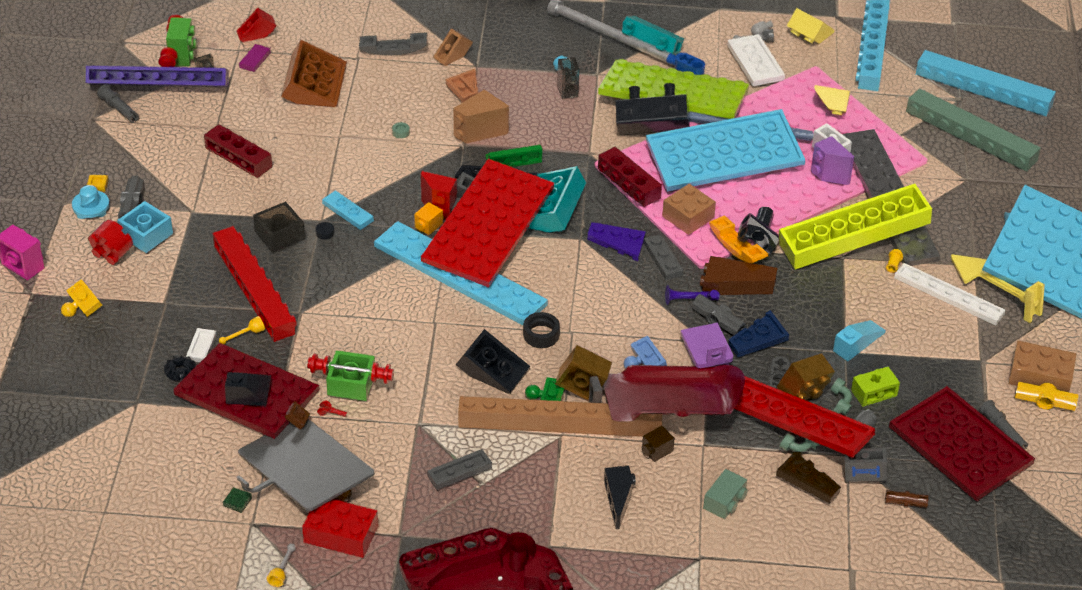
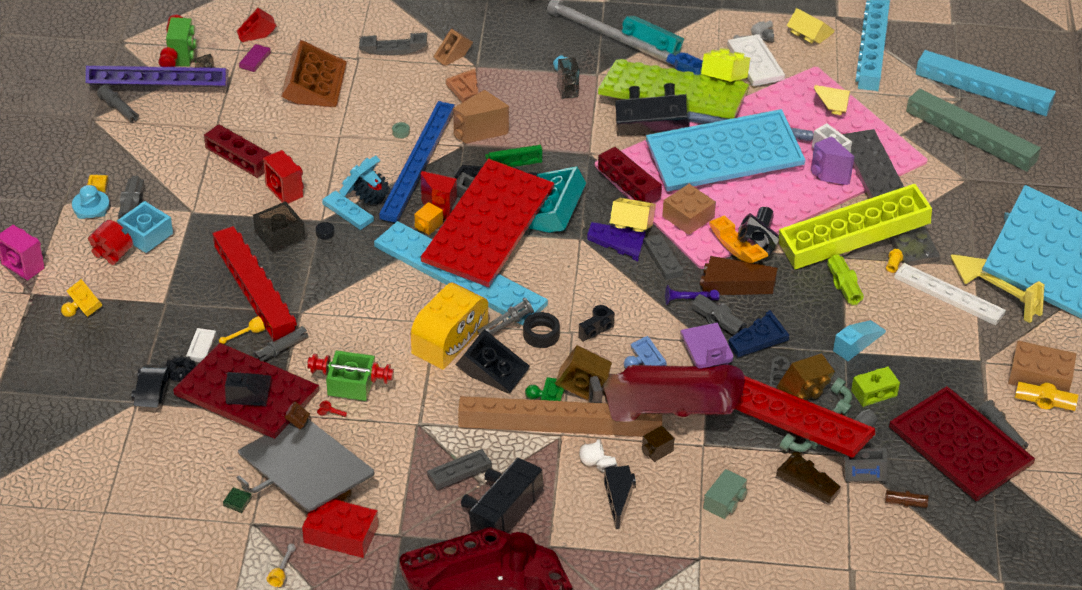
(150, 386): none -> black brick
(279, 345): none -> dark grey pin
(283, 177): none -> red brick
(366, 182): none -> plate
(416, 162): none -> blue plate
(448, 325): none -> yellow brick
(506, 498): none -> black piece
(515, 317): none -> dark grey pin
(593, 454): none -> white piece
(601, 321): none -> black plate
(632, 214): none -> light yellow brick
(725, 65): none -> neon yellow brick
(845, 279): none -> lime piece

